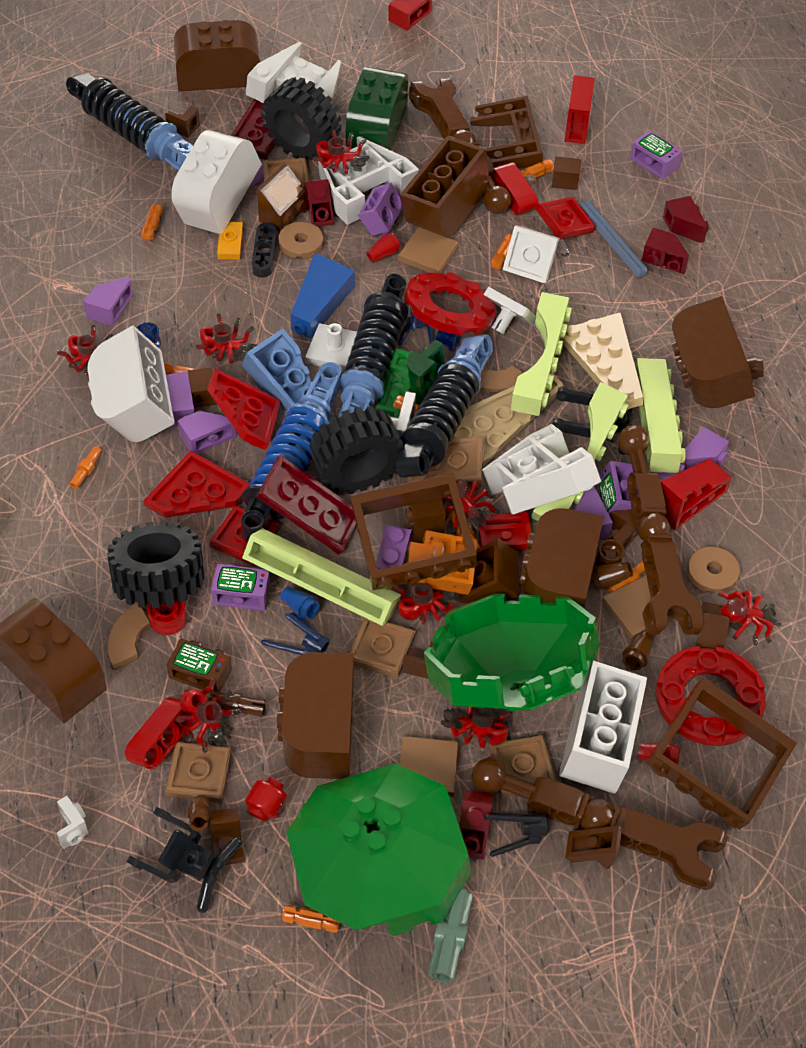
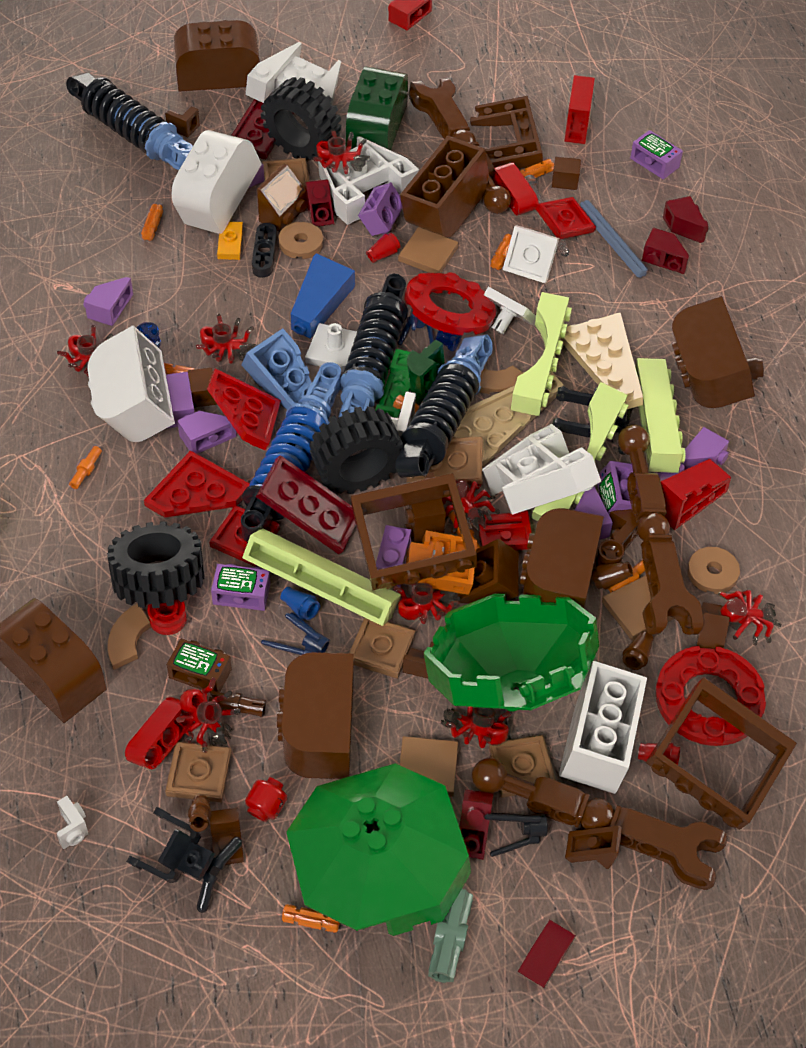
(546, 953): none -> dark red slope

